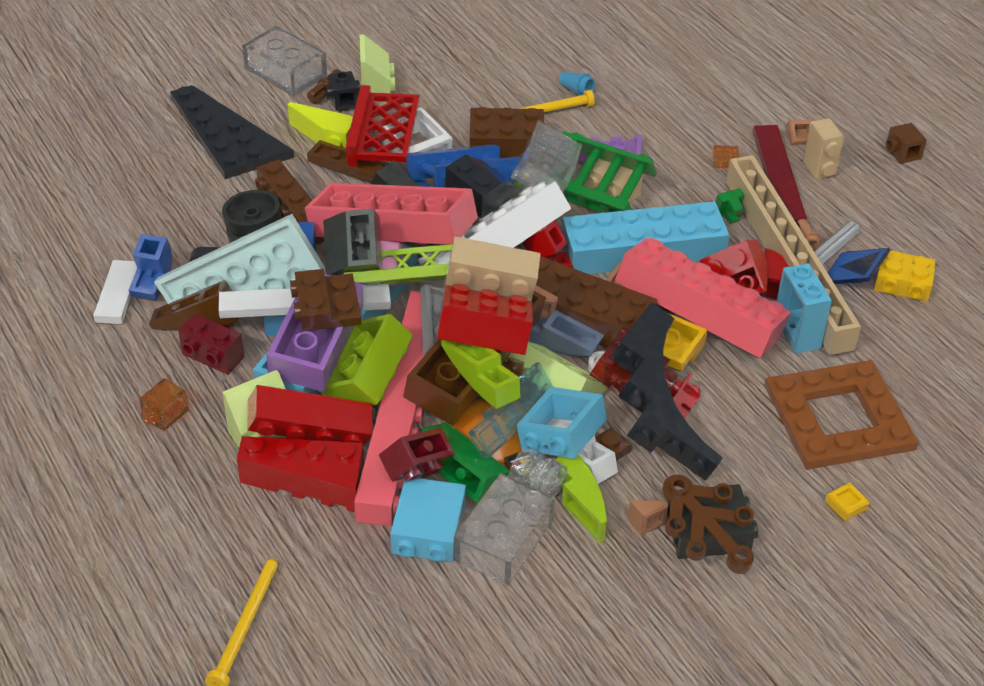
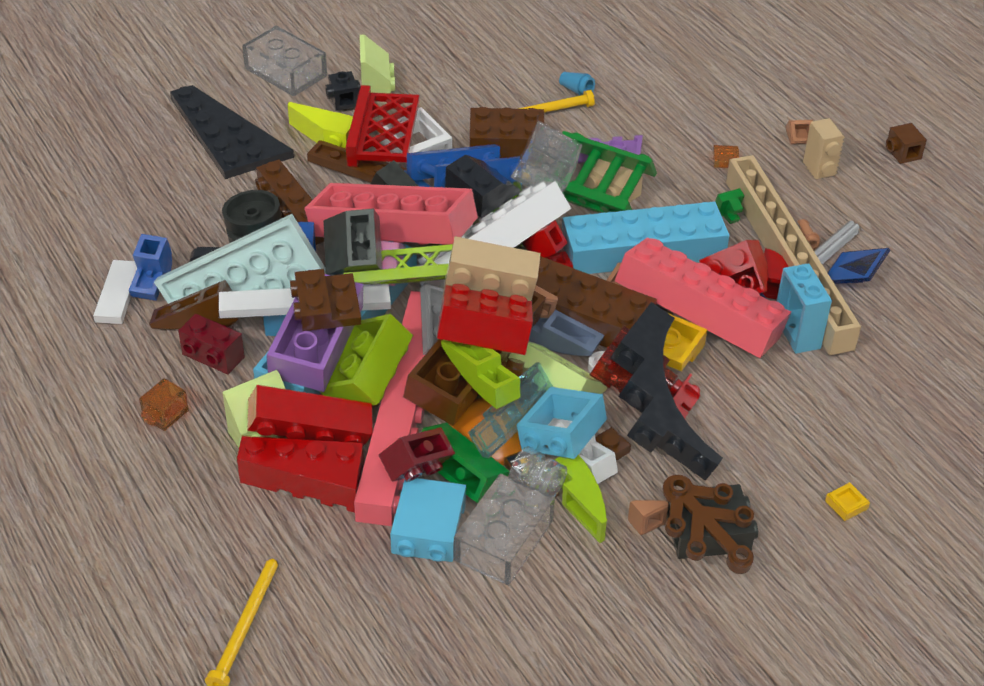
(318, 91): reddish brown axle -> none
(778, 169): dark red tile -> none
(887, 436): dark orange plate -> none
(906, 276): yellow plate -> none

